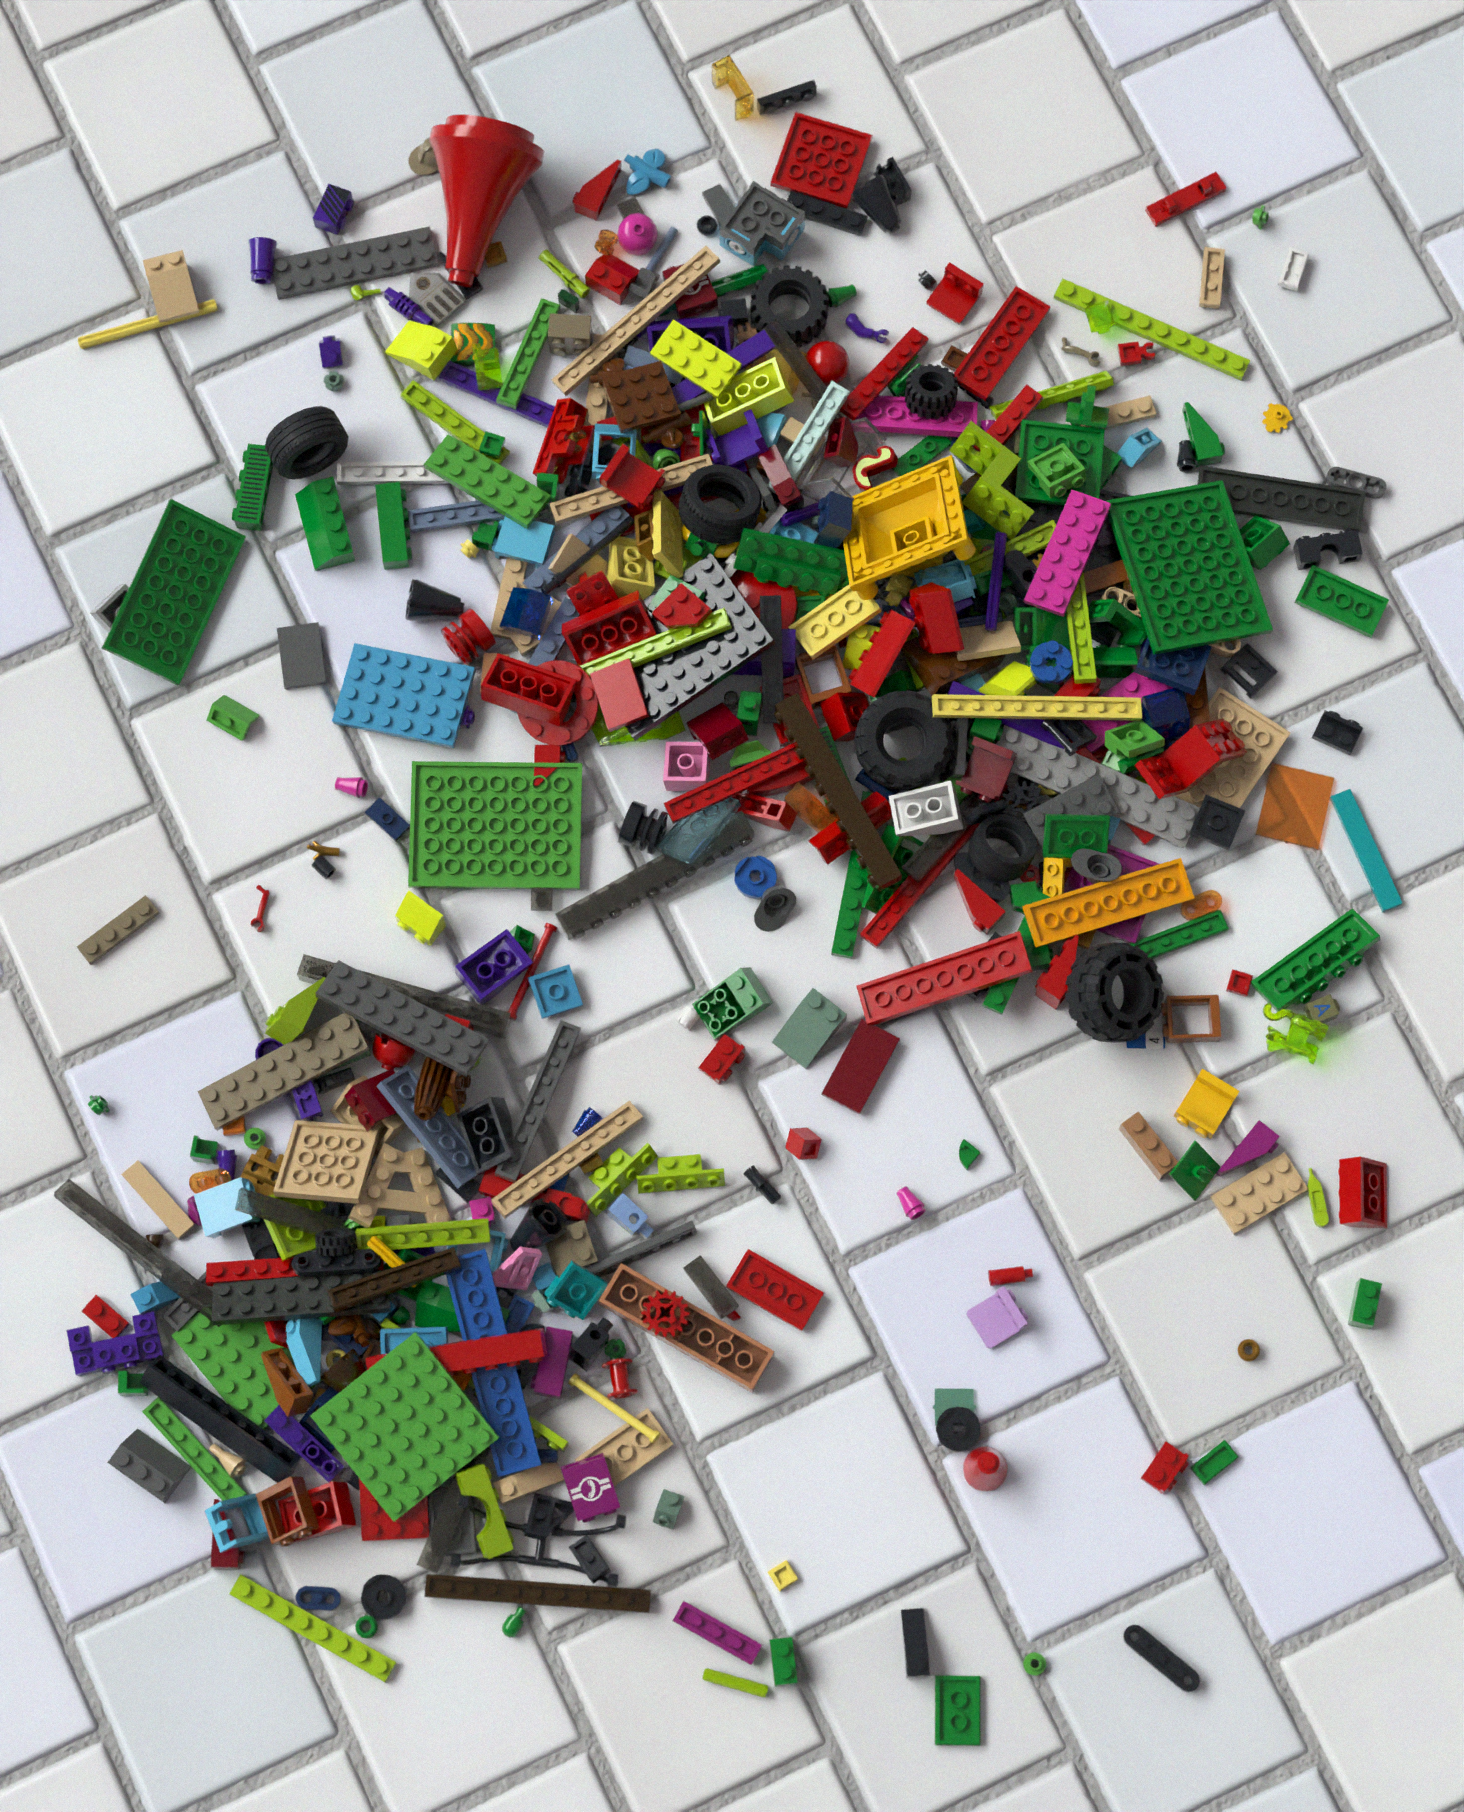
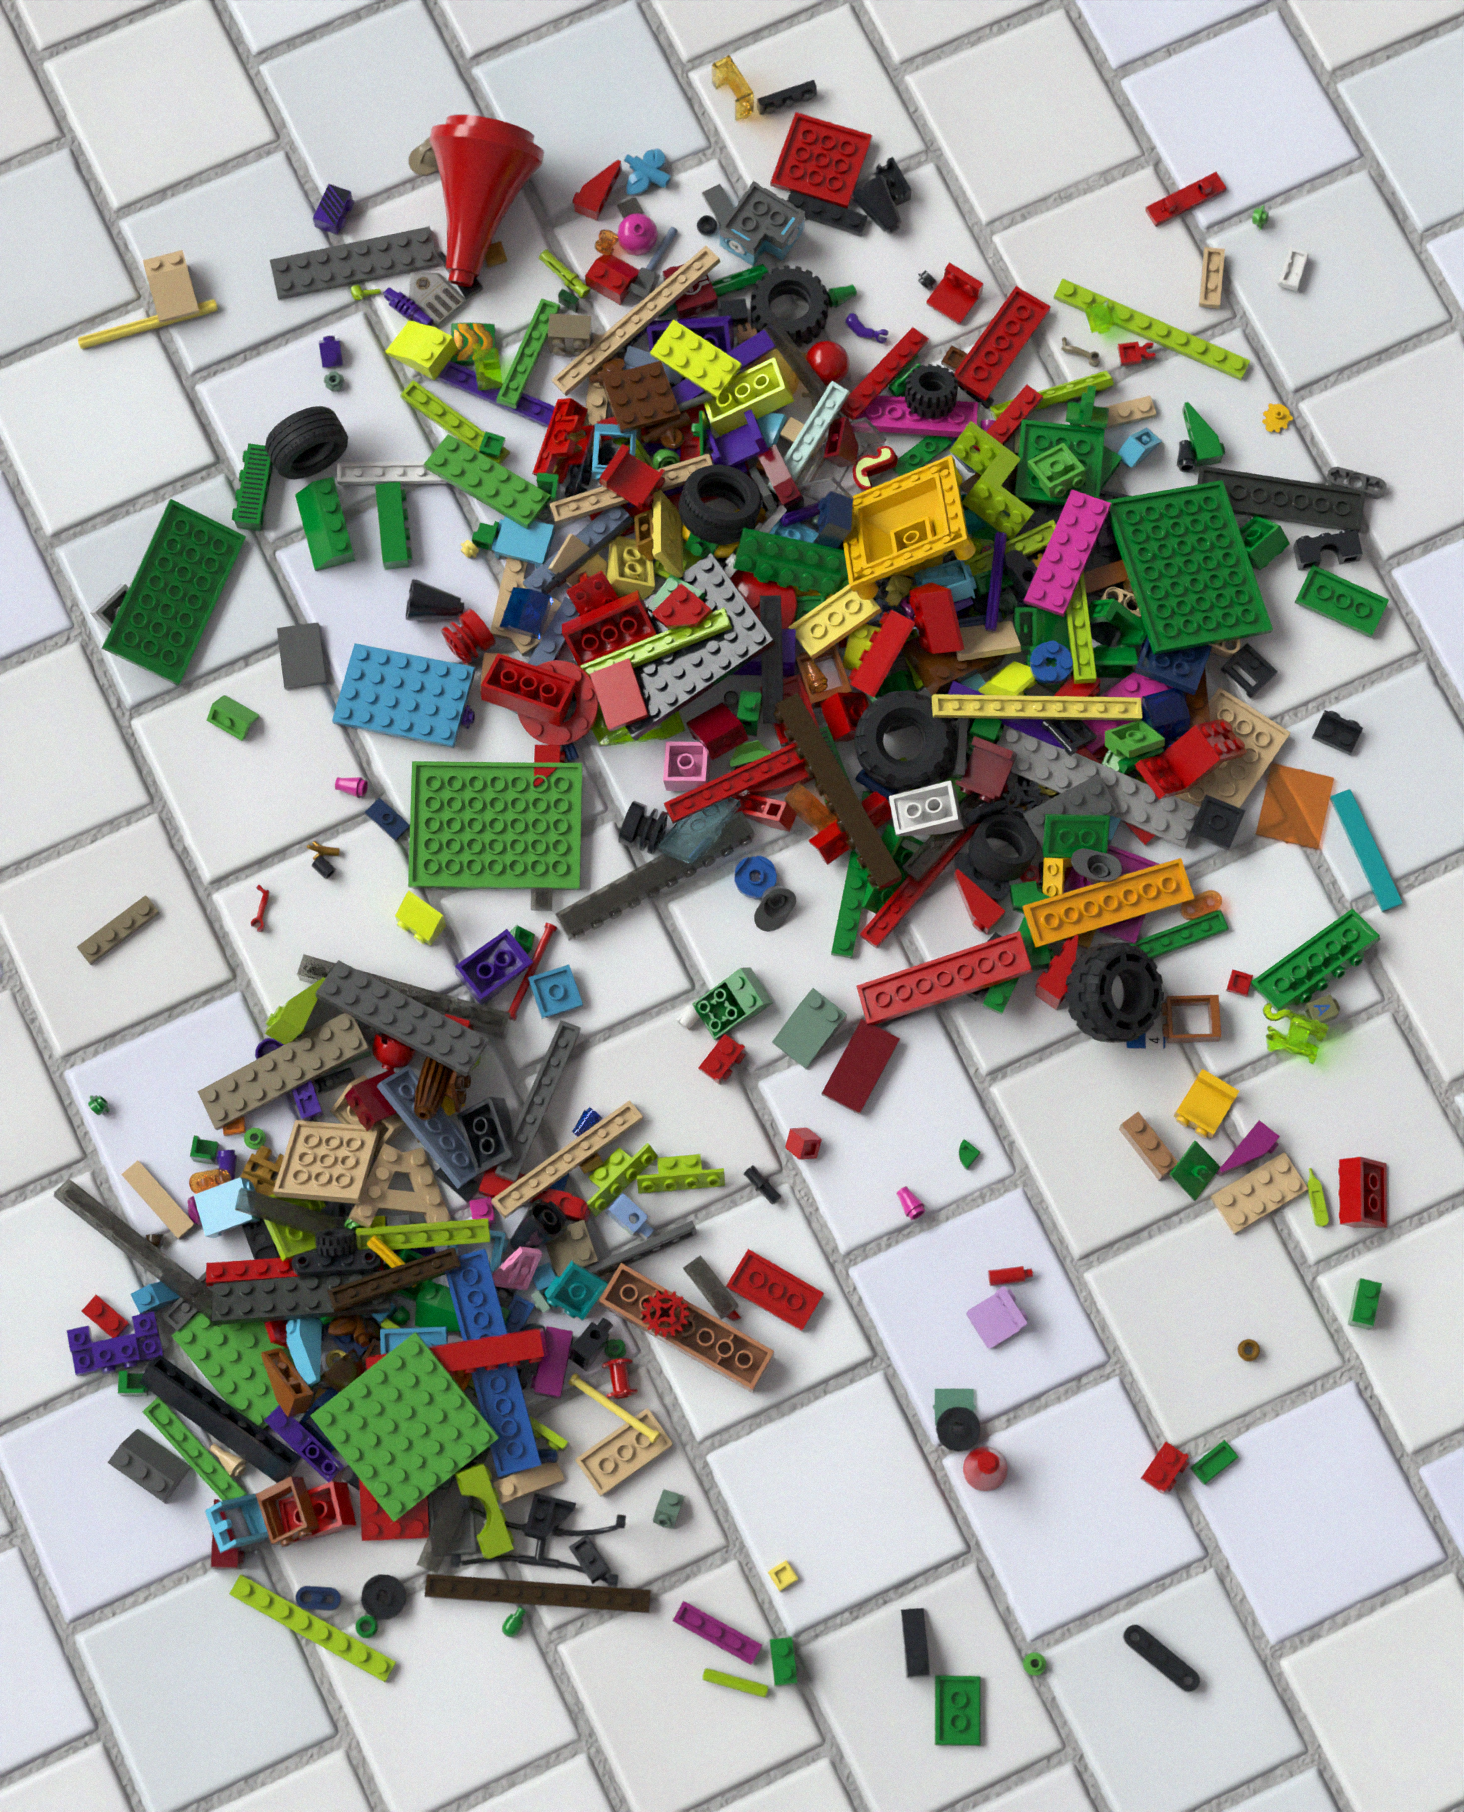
(262, 259): dark purple plant -> none
(451, 516): sand blue plate -> none
(590, 1487): magenta panel -> none
(815, 678): none -> clear orange cone

